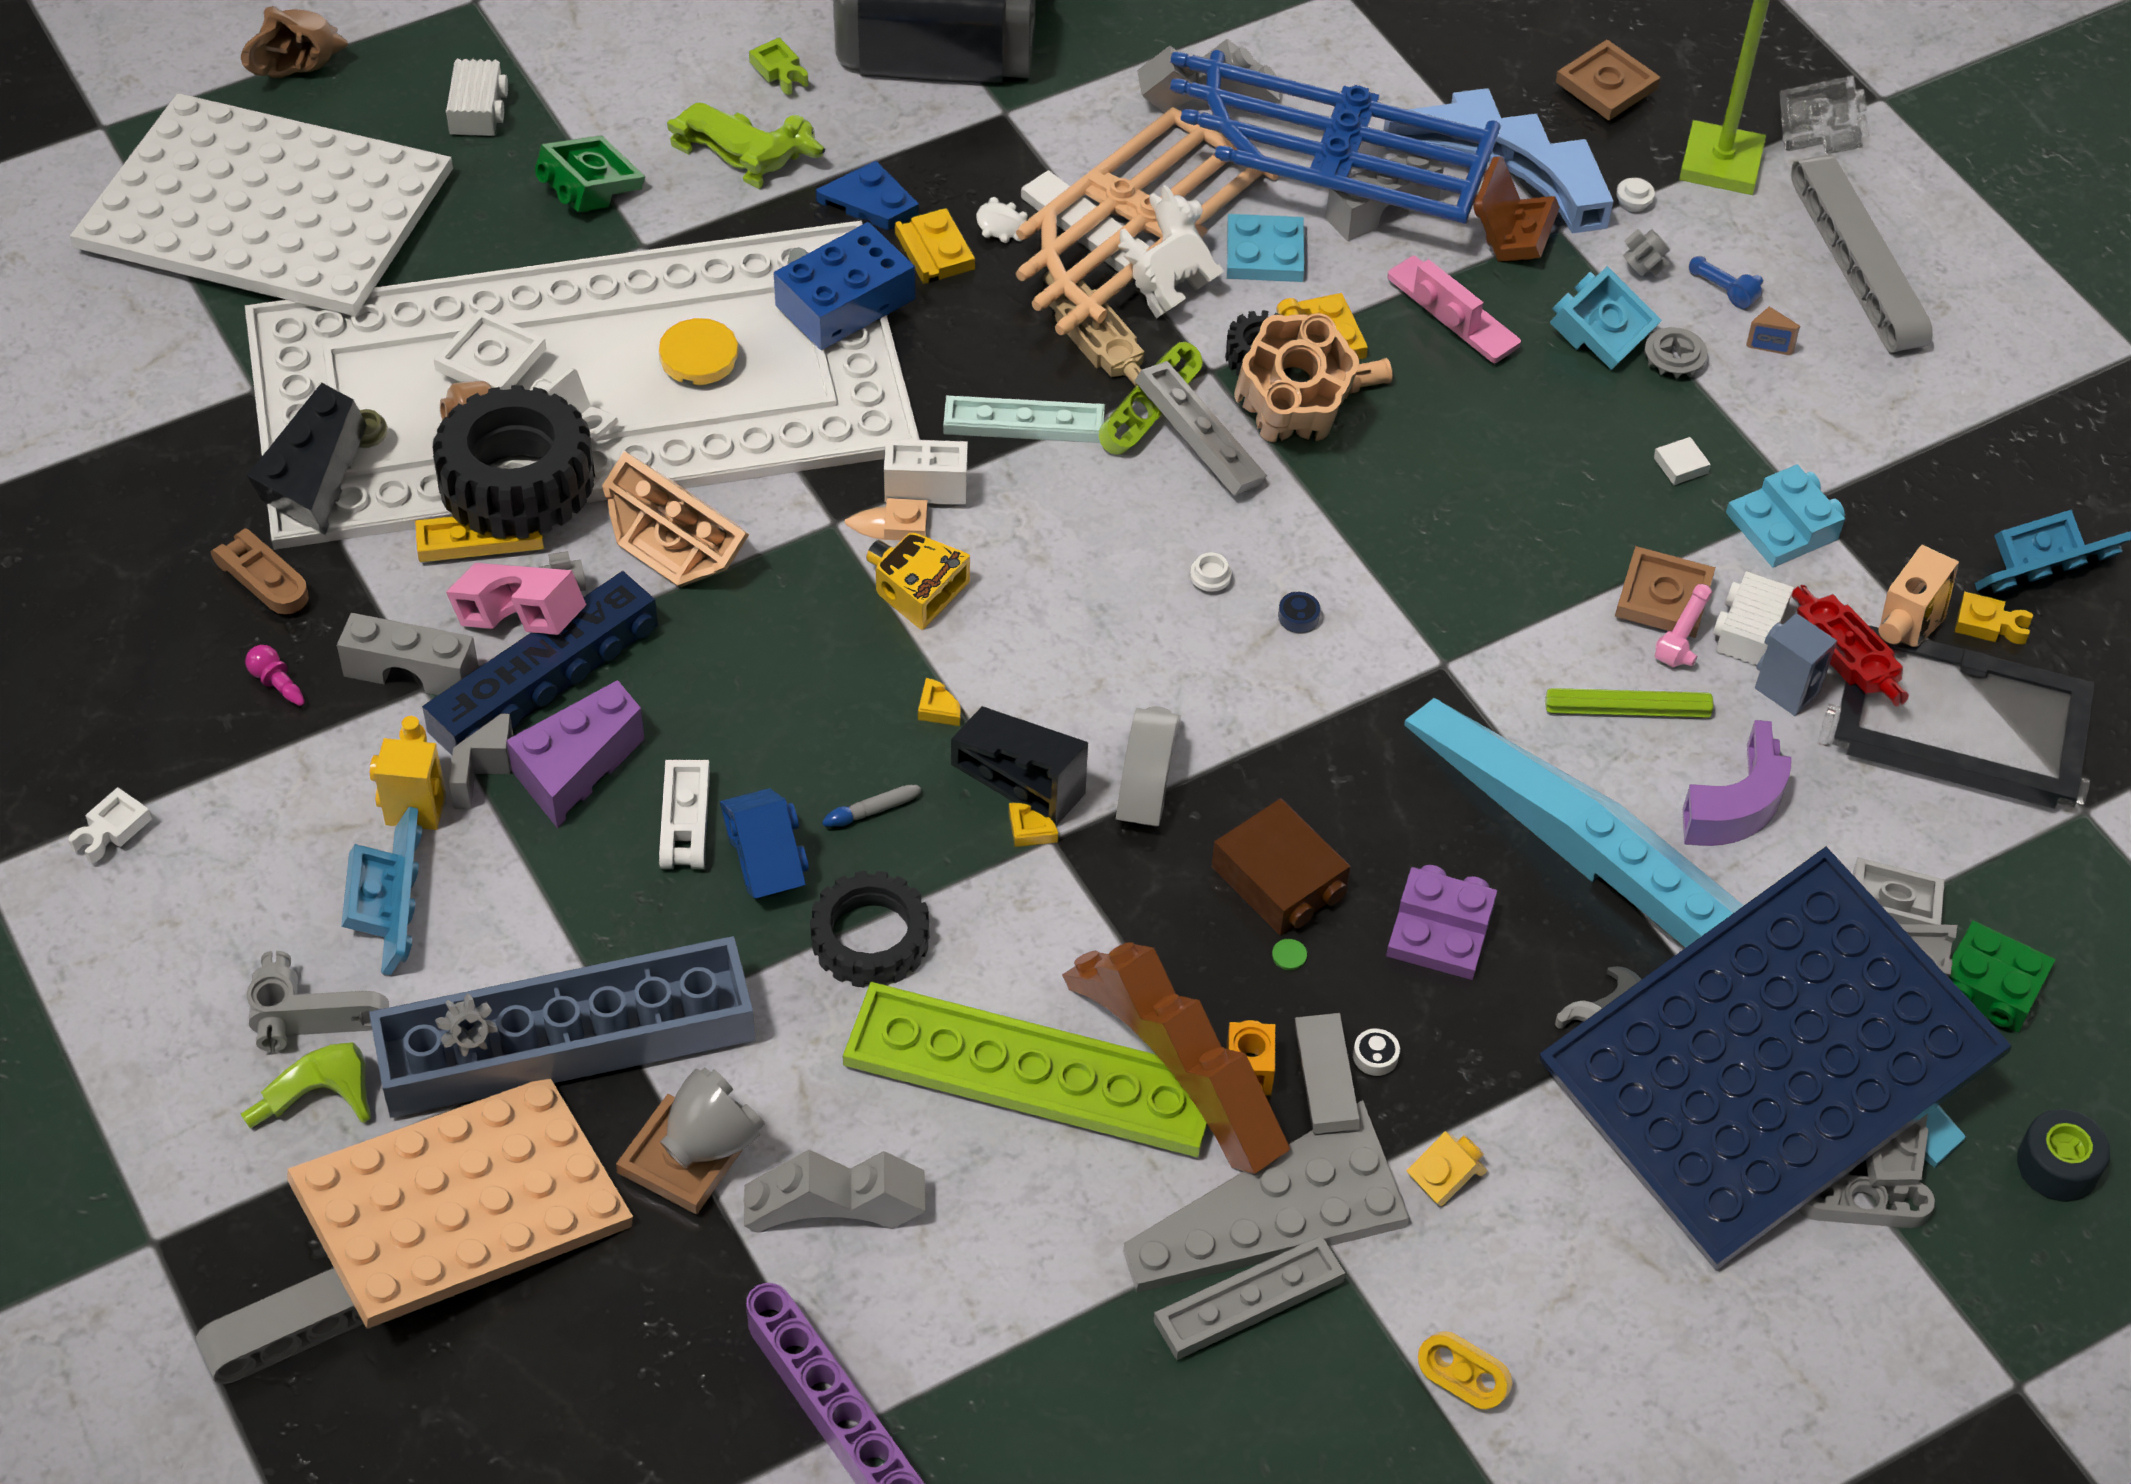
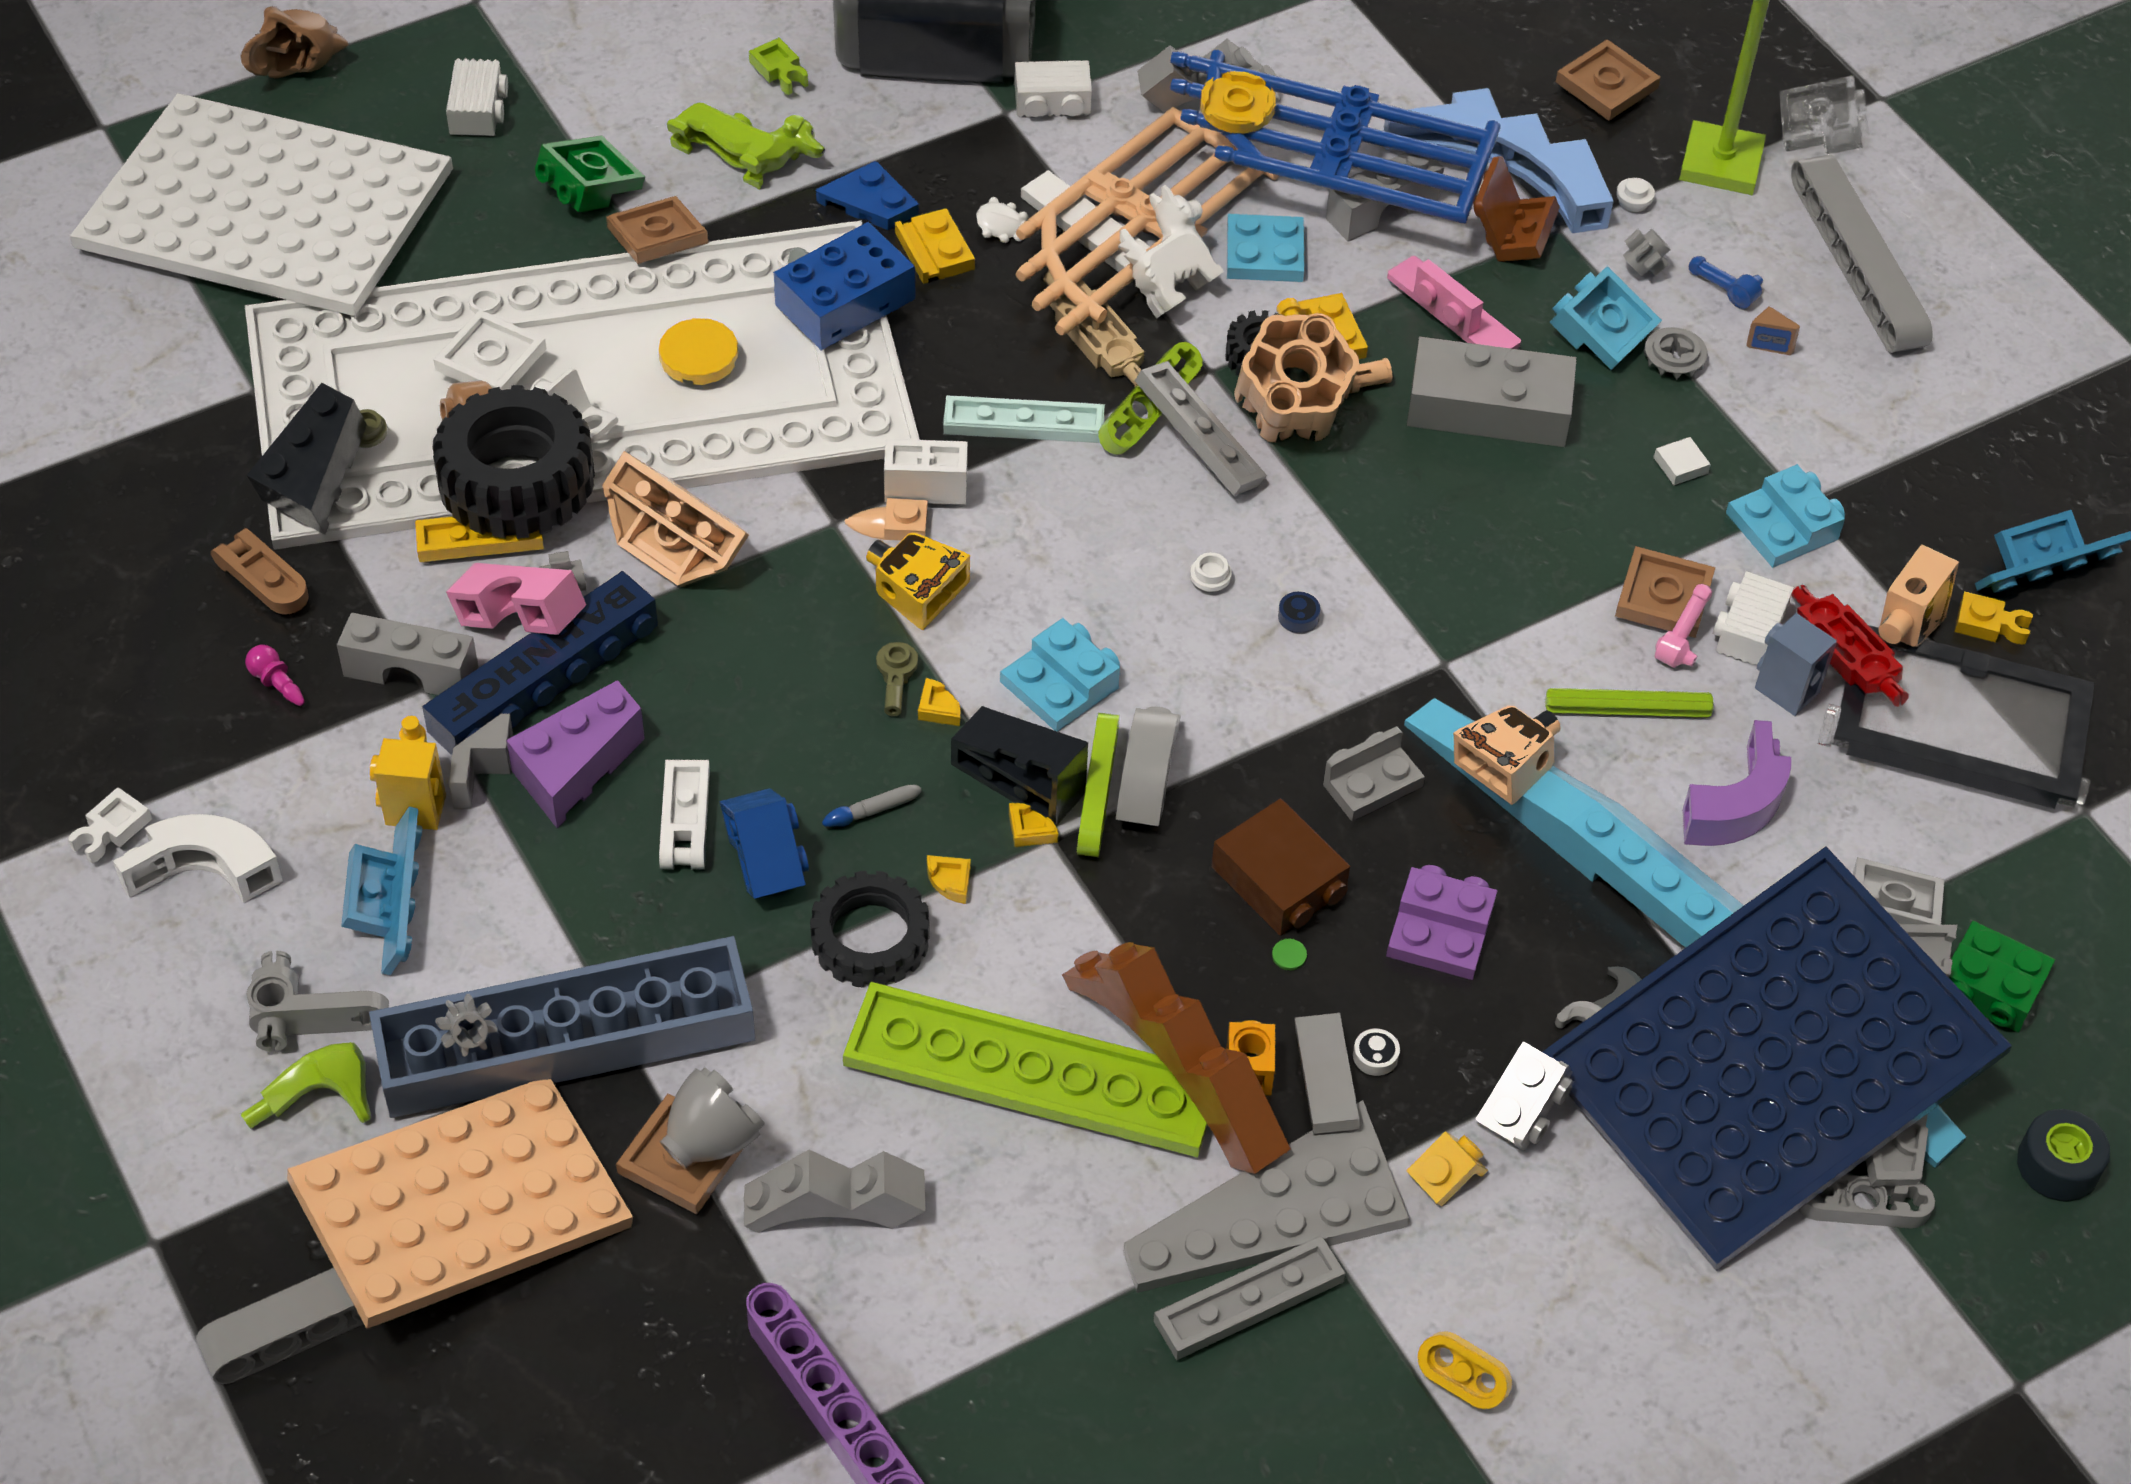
(201, 844): none -> white arch
(657, 229): none -> medium nougat tile
(897, 664): none -> olive plate
(949, 876): none -> yellow tile
(1053, 88): none -> white brick
(1062, 674): none -> medium azure plate
(1098, 785): none -> lime beam
(1237, 102): none -> yellow tile
(1371, 774): none -> light grey bracket
(1492, 391): none -> light grey brick
(1507, 750): none -> light nougat torso
(1526, 1096): none -> bracket

